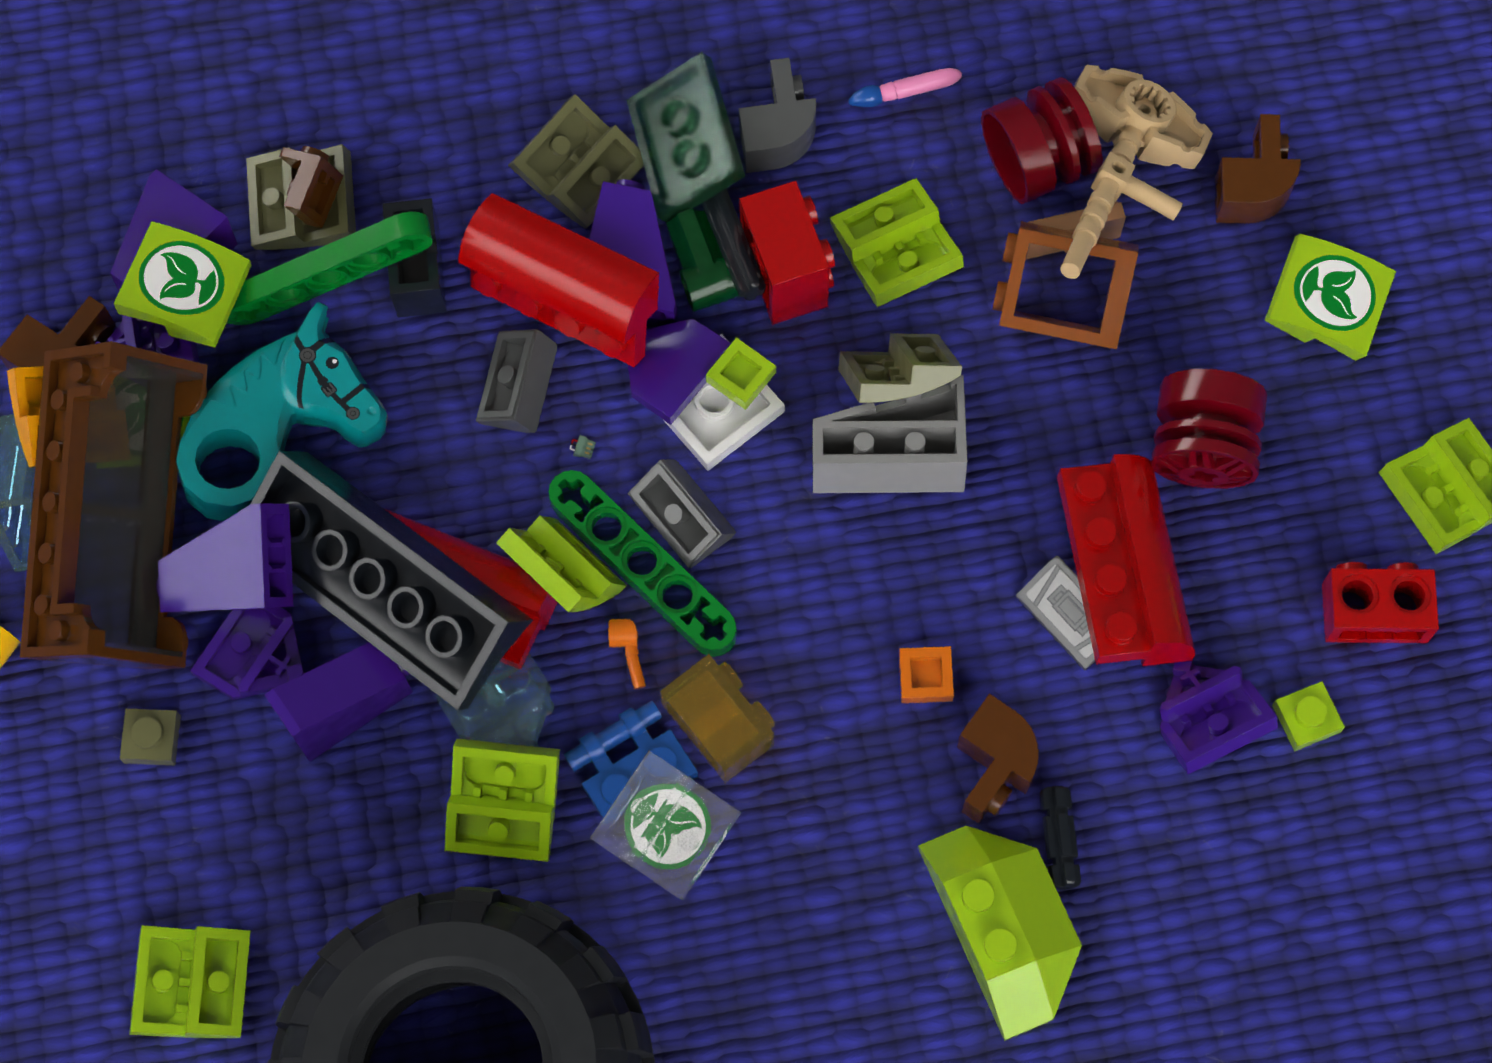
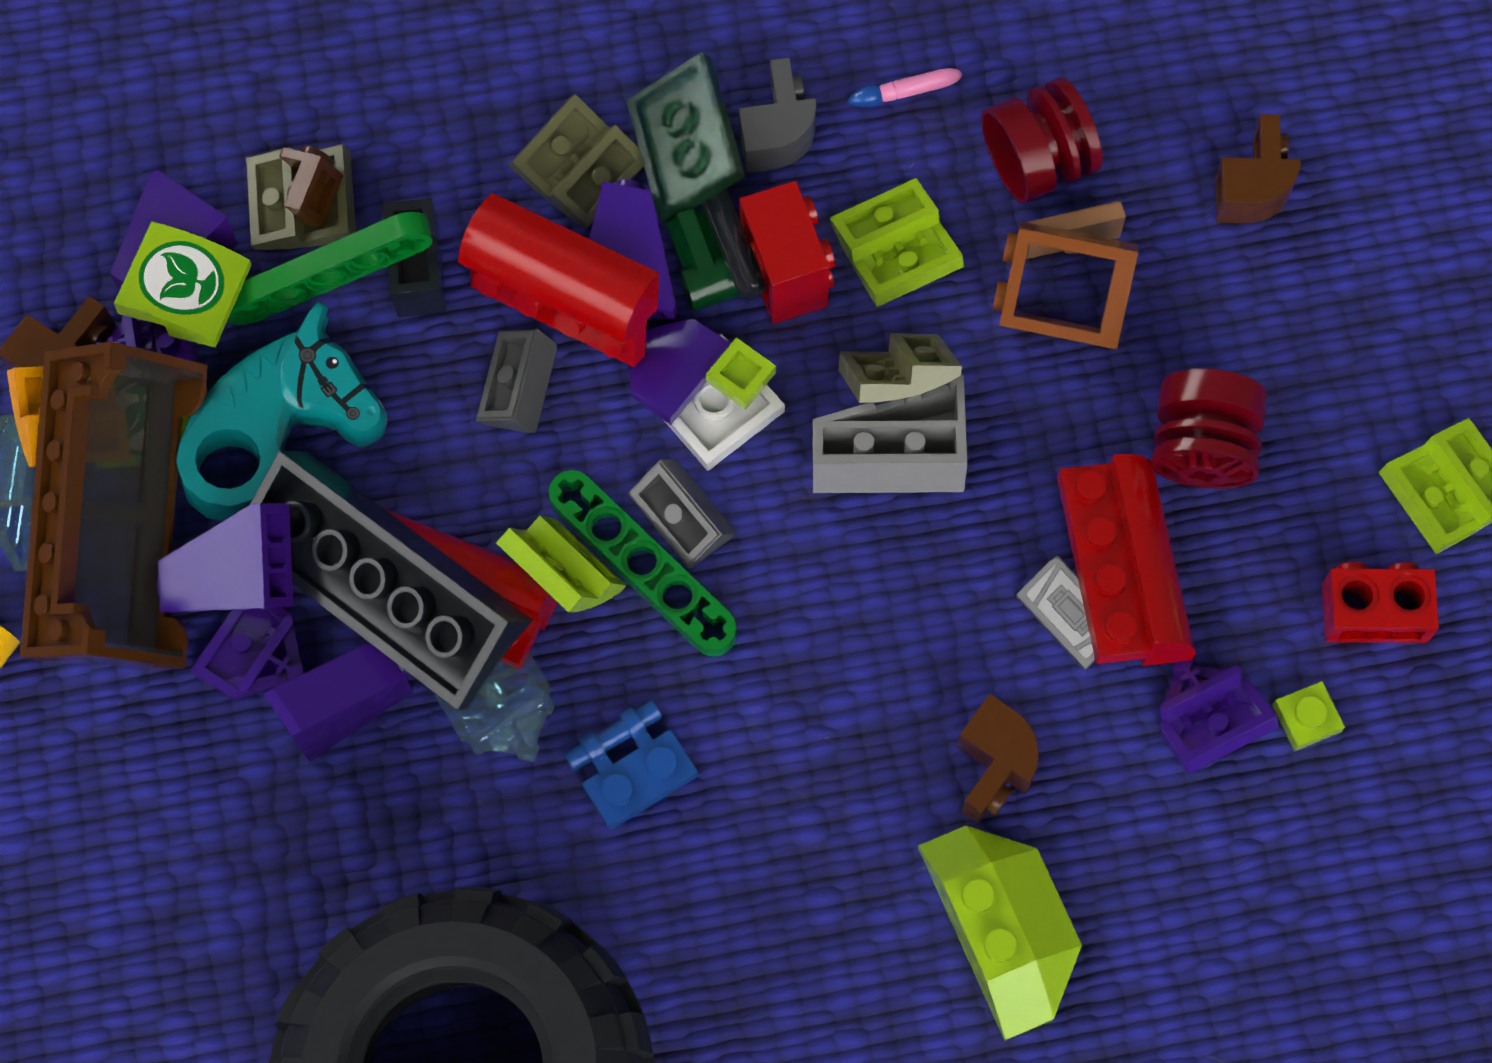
(150, 737): olive plate -> none
(190, 982): lime slope -> none
(502, 800): lime slope -> none
(583, 448): sand green piece -> none
(625, 634): orange hand -> none
(665, 825): clear slope -> none
(718, 716): clear yellow brick -> none
(926, 674): orange plate -> none
(1060, 837): black axle -> none
(1141, 122): tan bar -> none
(1330, 295): slope -> none

